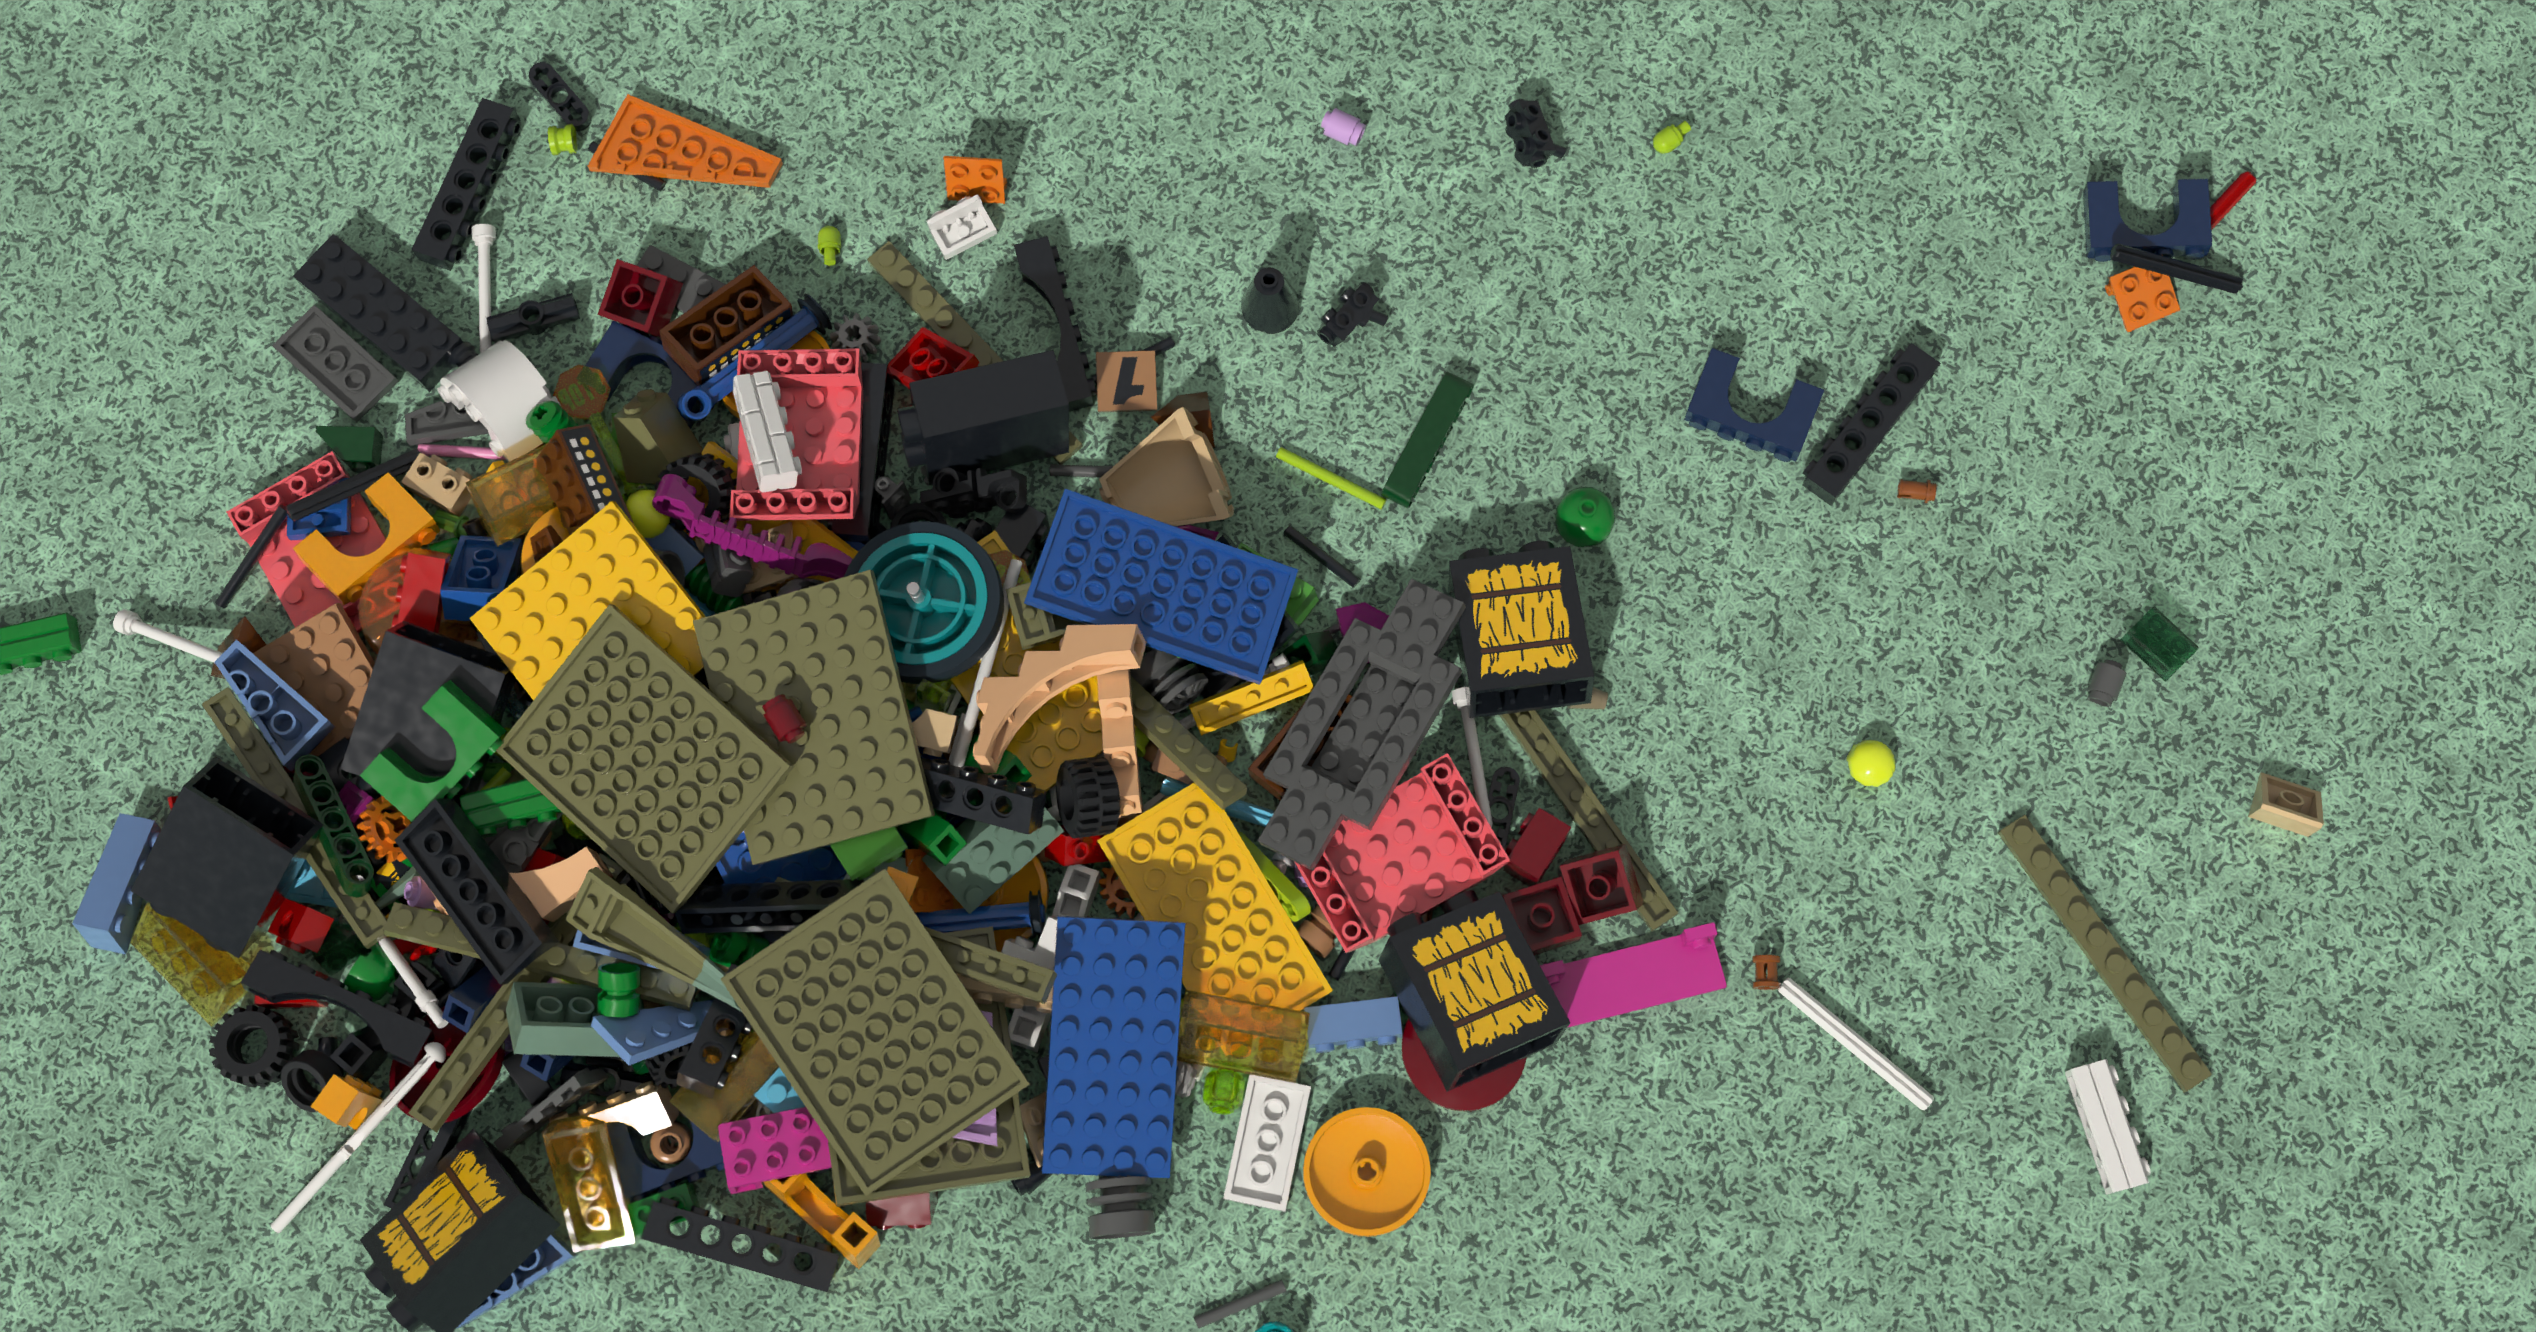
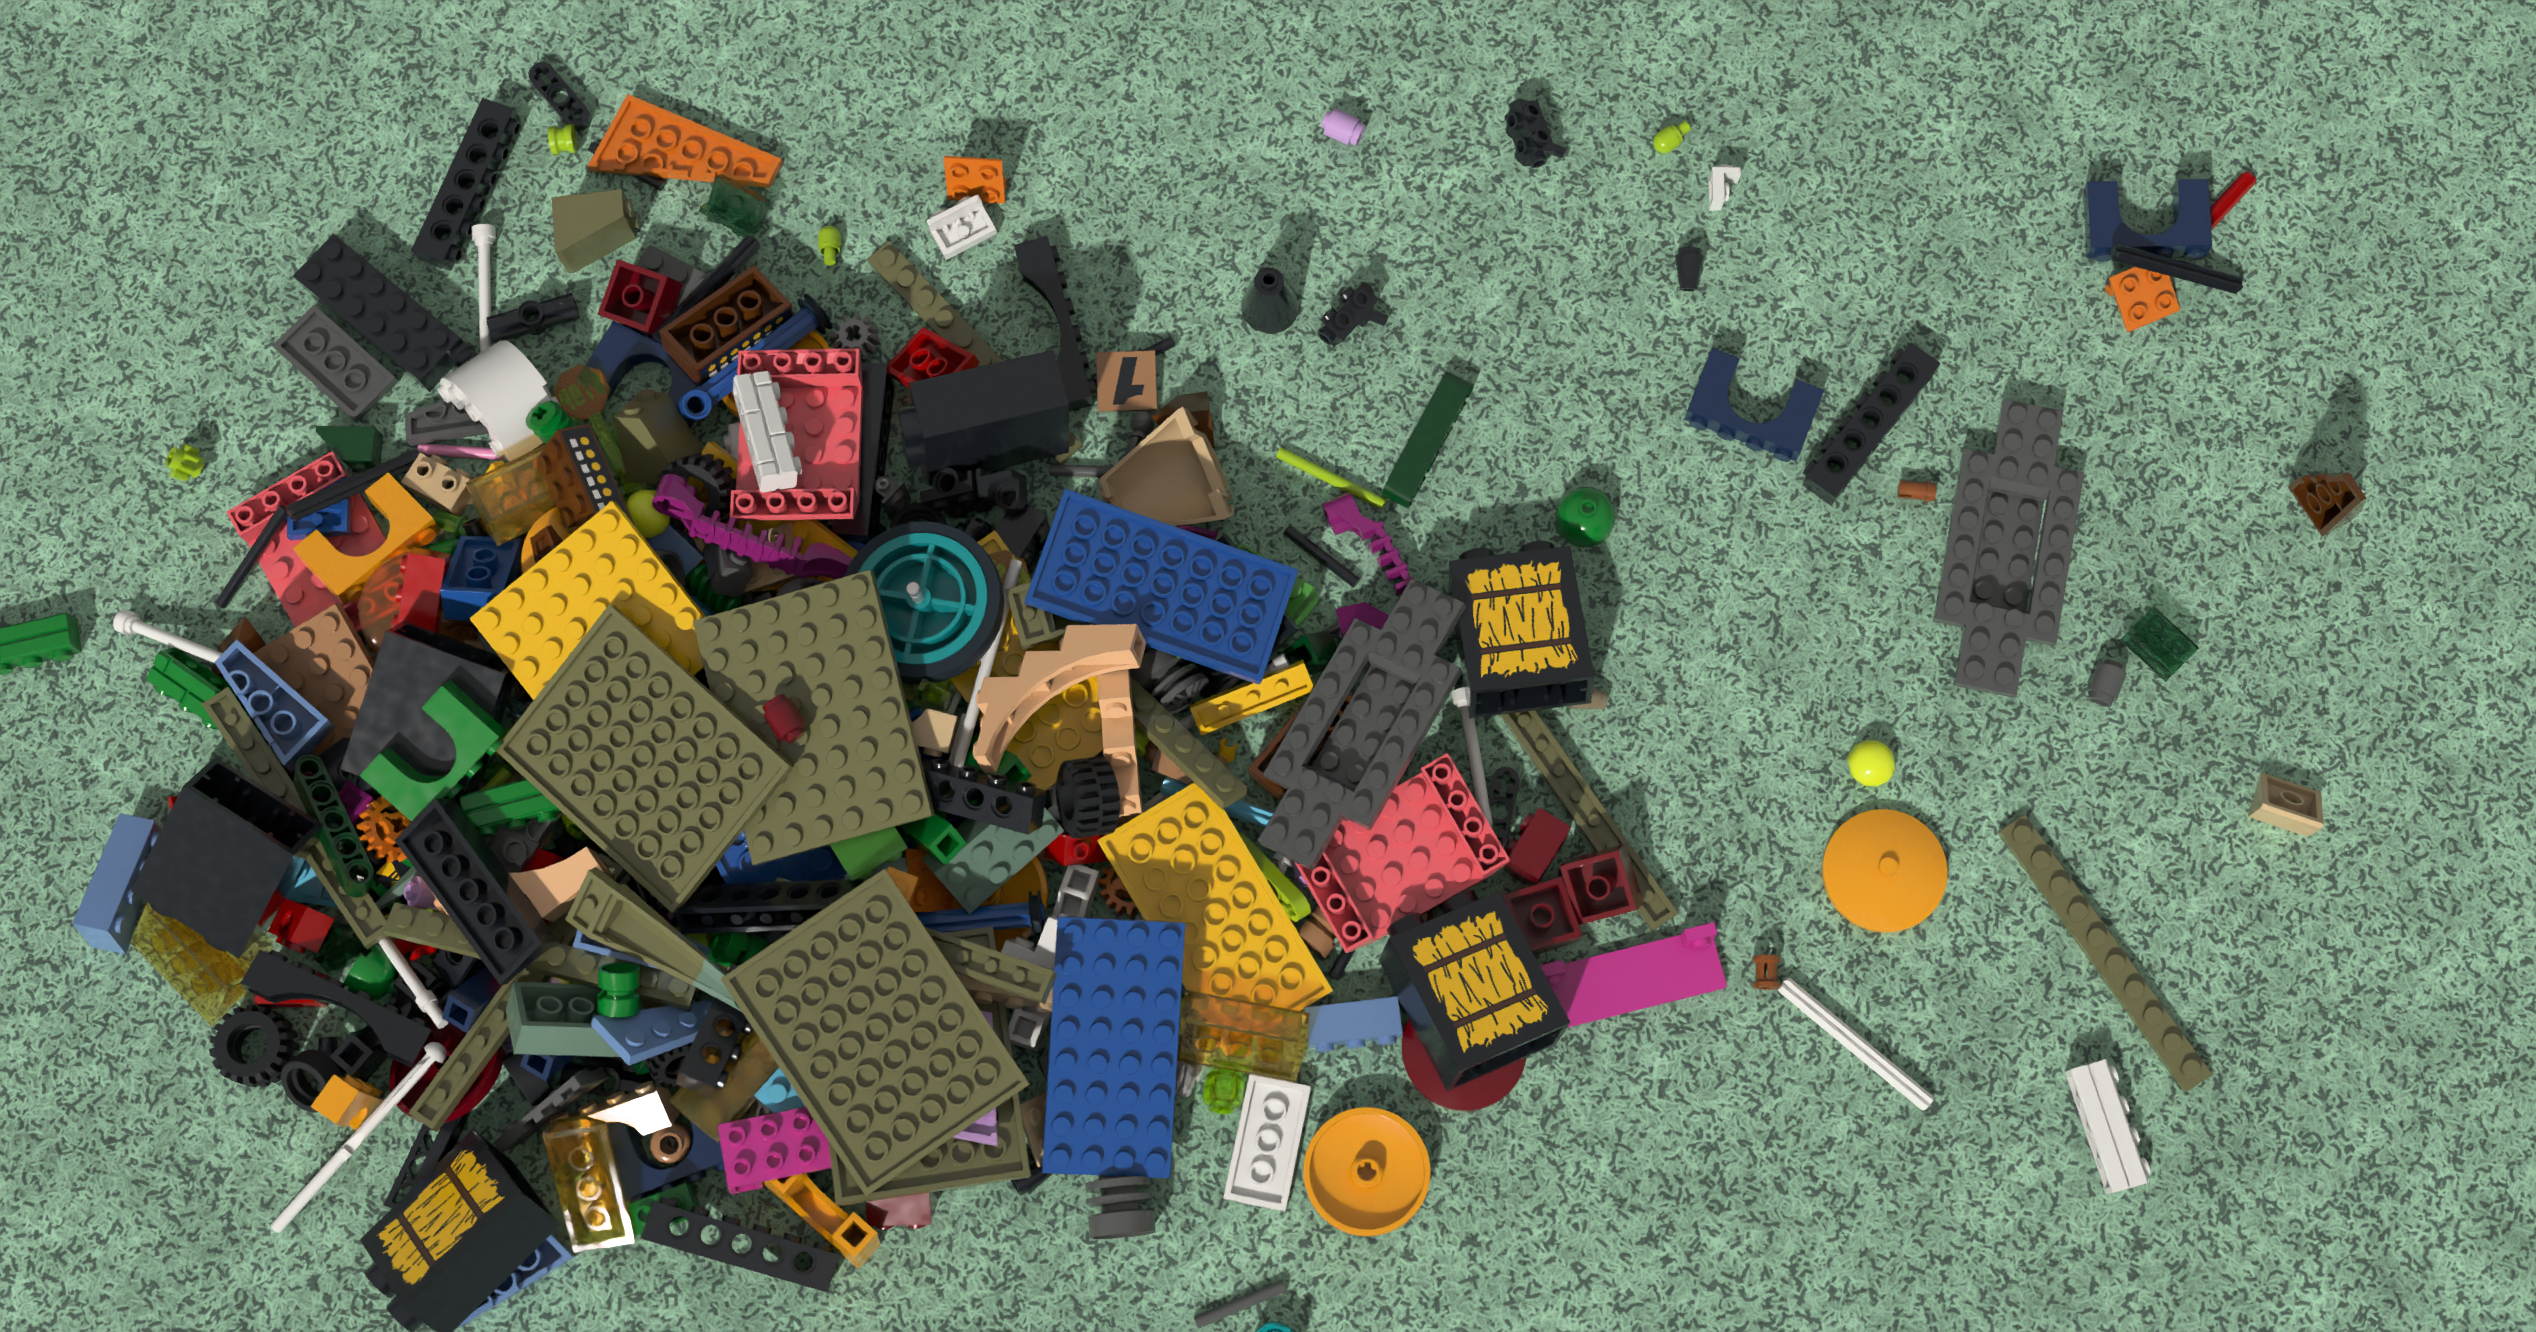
(184, 462): none -> lime gear
(187, 682): none -> green brick
(592, 226): none -> olive slope
(715, 279): none -> black axle
(735, 206): none -> clear green bracket
(1141, 425): none -> dark grey axle
(1344, 516): none -> magenta piece
(1689, 266): none -> black cone
(1719, 182): none -> white bracket
(1884, 871): none -> light orange dish
(1995, 547): none -> dark grey piece
(2328, 499): none -> reddish brown wedge

